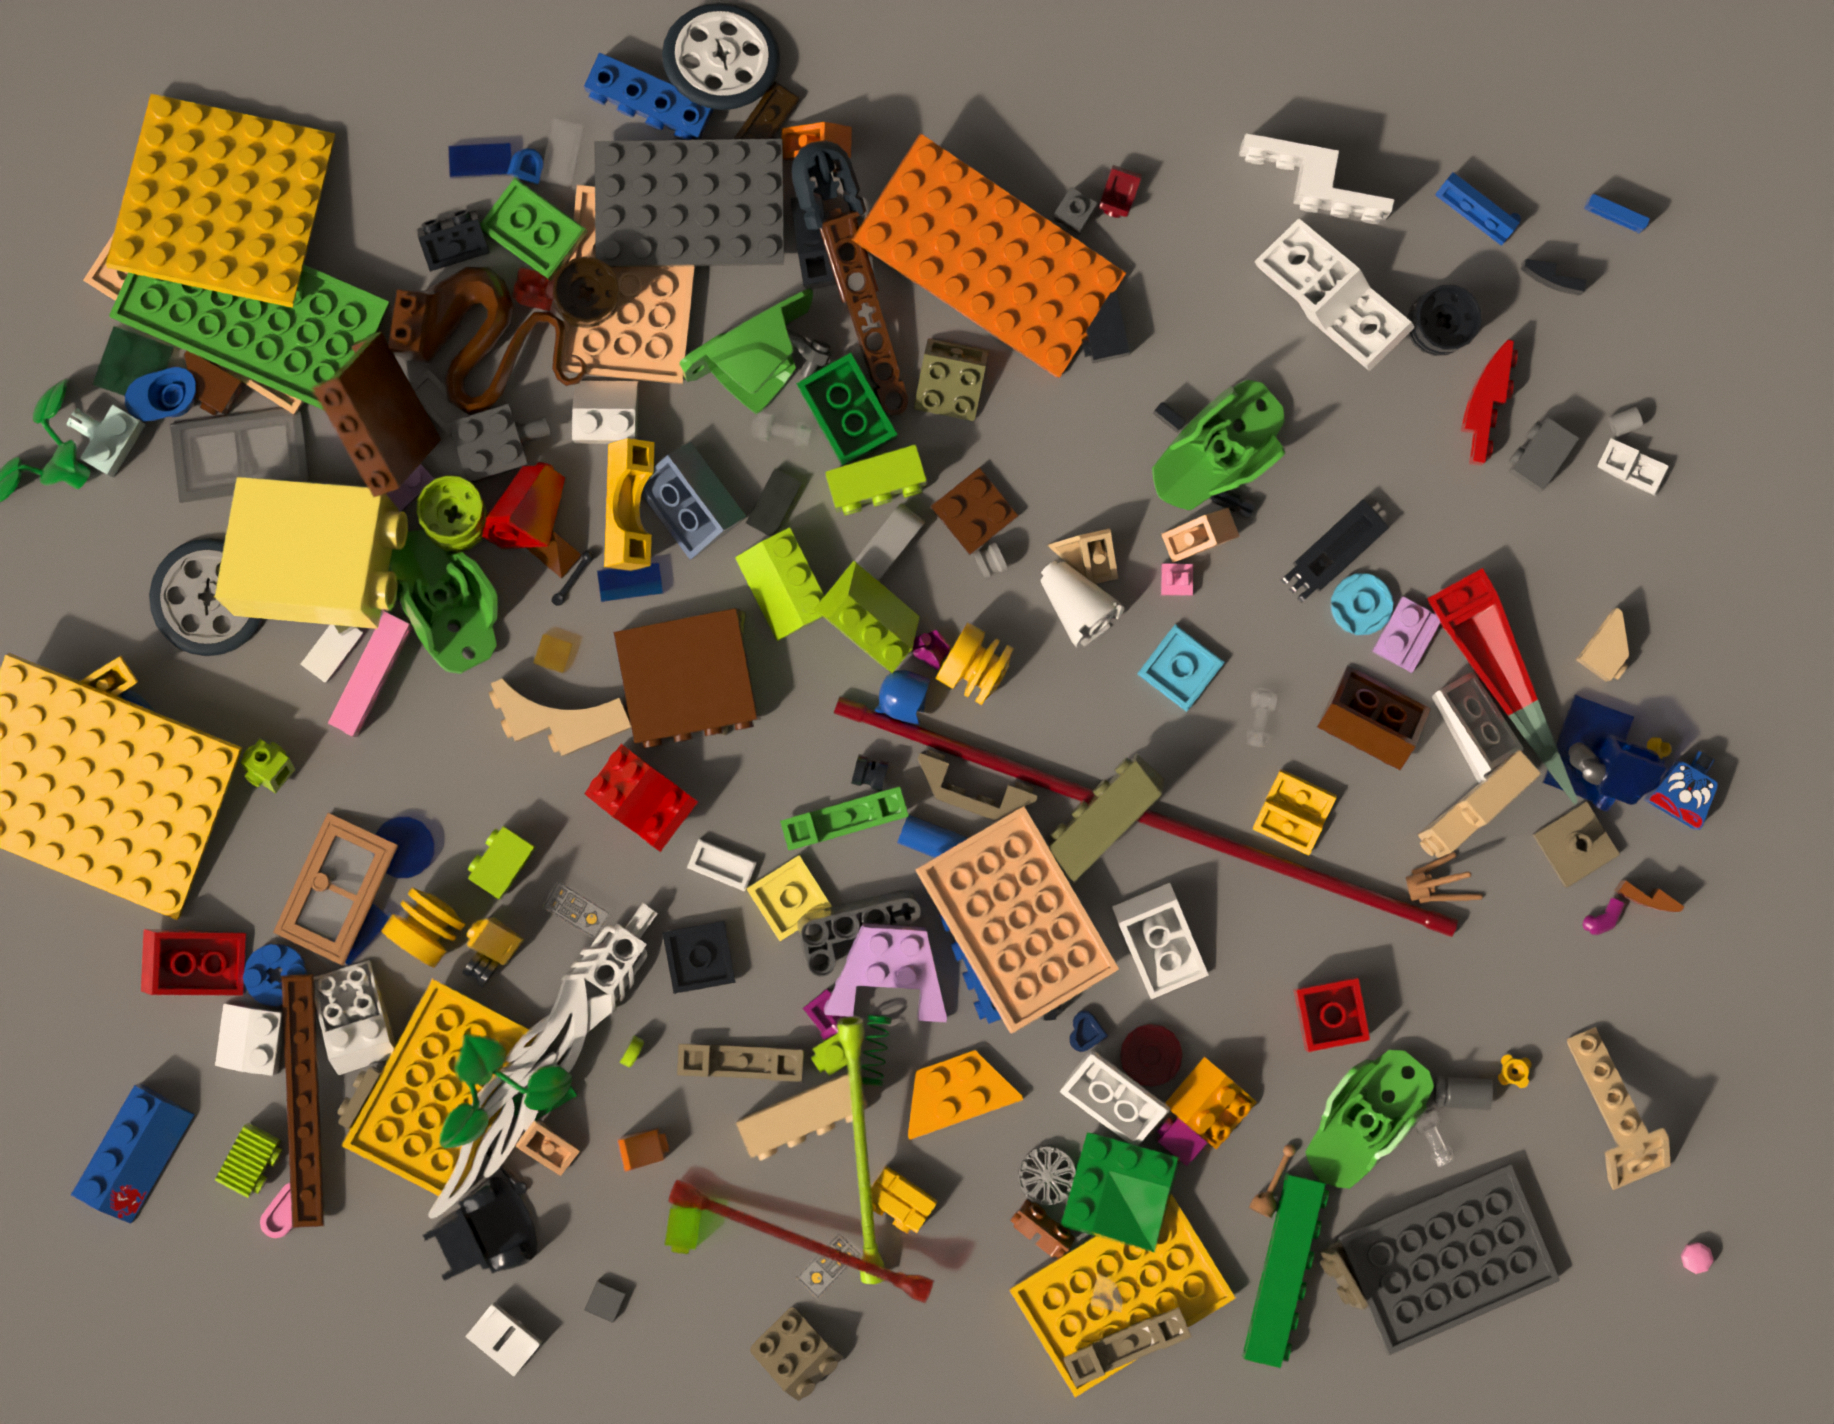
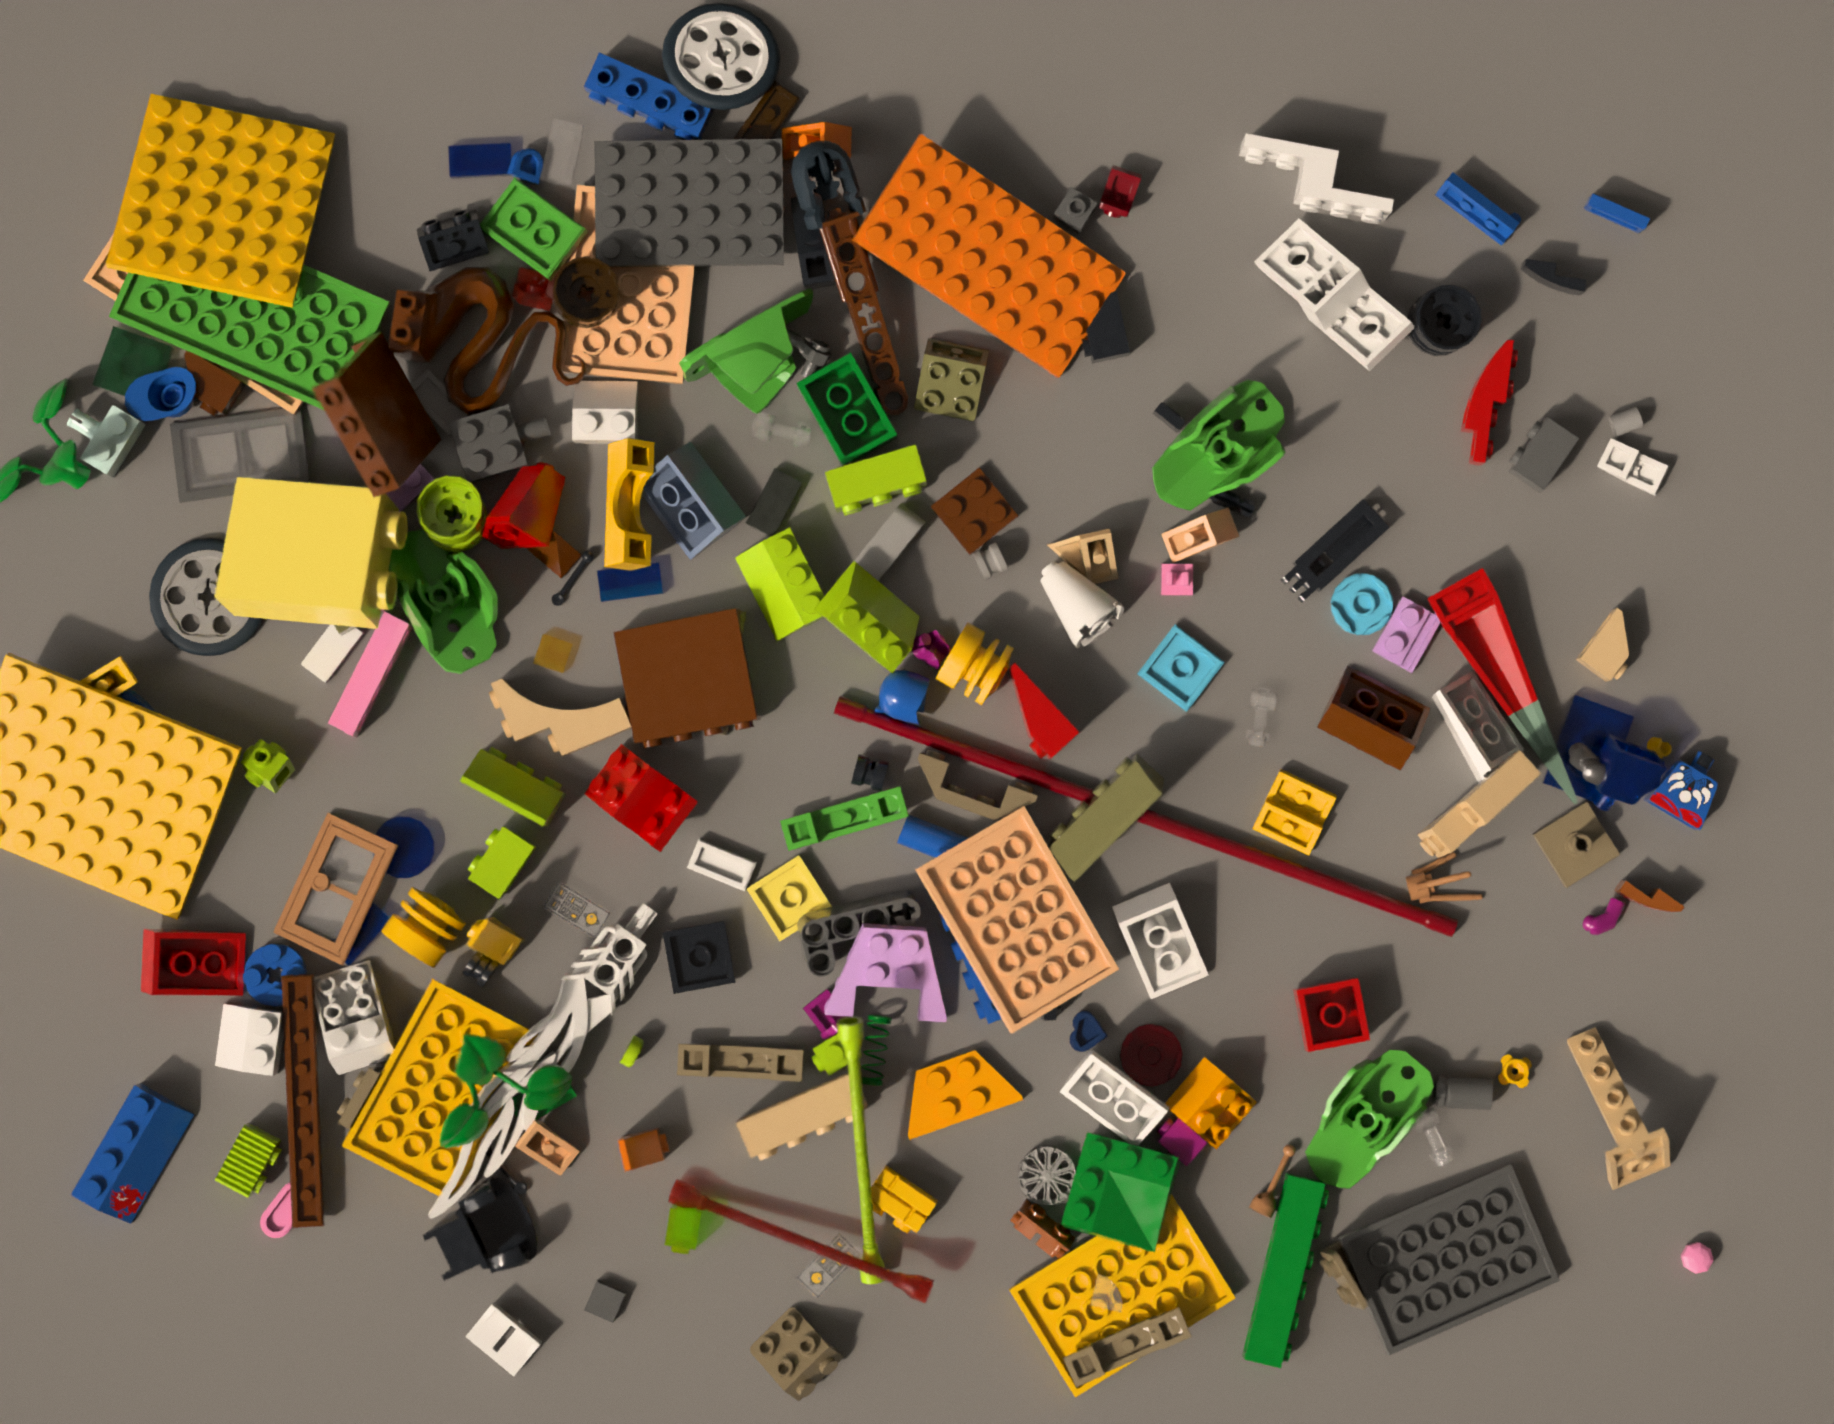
(514, 786): none -> lime slope
(1042, 720): none -> red slope

